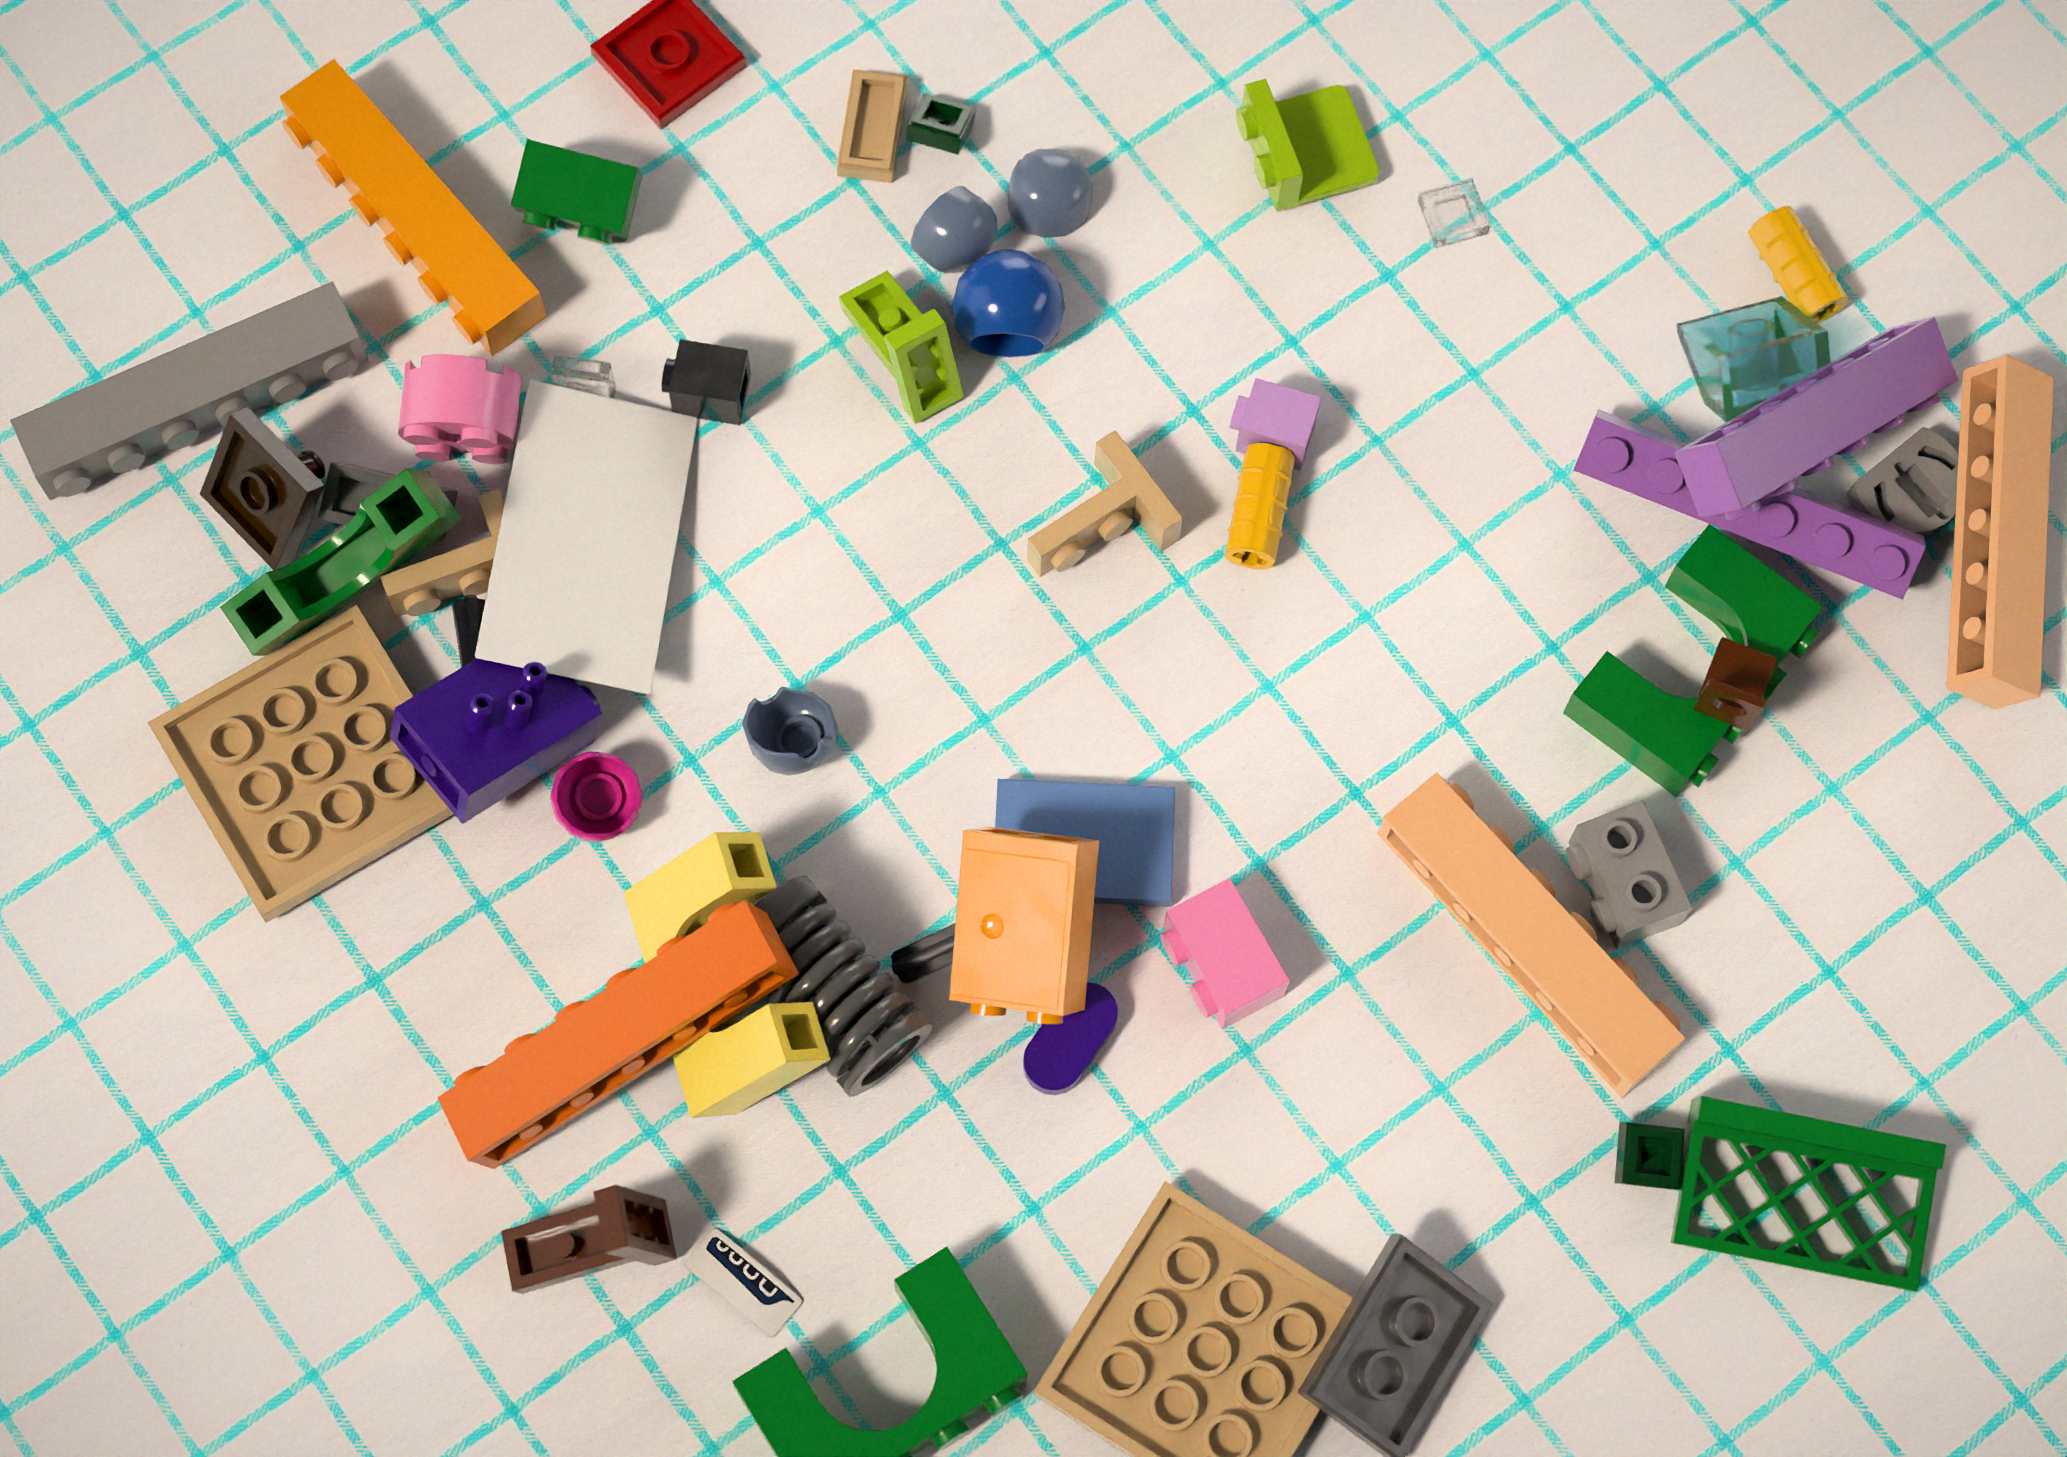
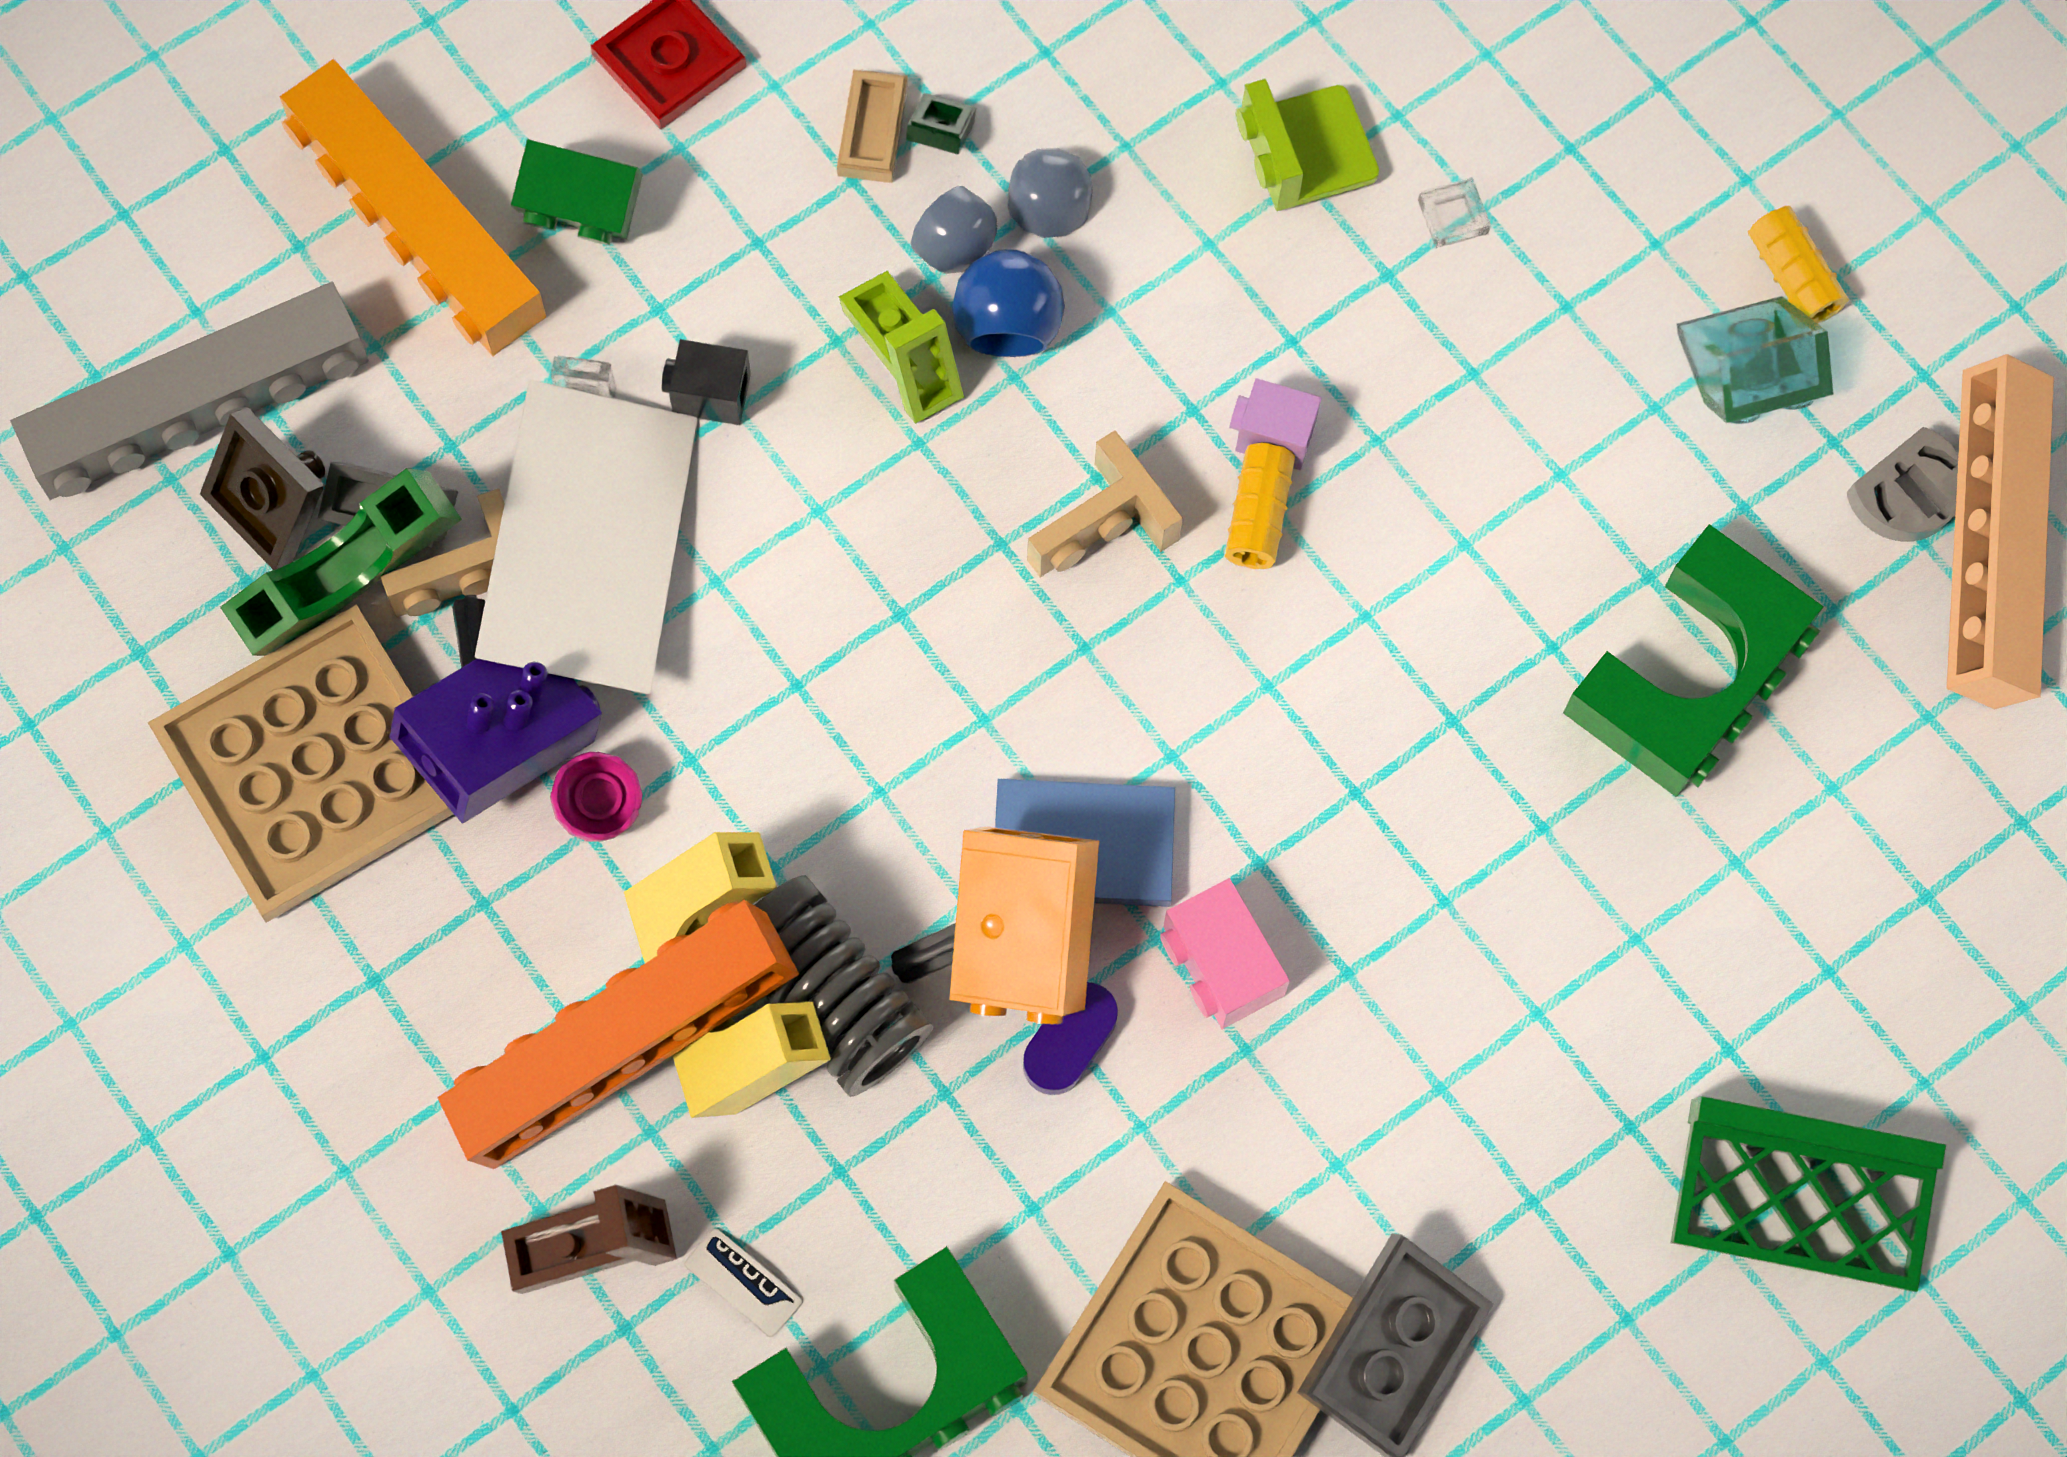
(459, 408): bright pink brick -> none
(790, 731): sand blue hair -> none
(1531, 933): light nougat brick -> none
(1627, 875): light grey brick -> none
(1649, 1156): dark green tile -> none
(1735, 684): reddish brown bracket -> none
(1791, 523): medium lavender brick -> none
(1815, 419): medium lavender brick -> none

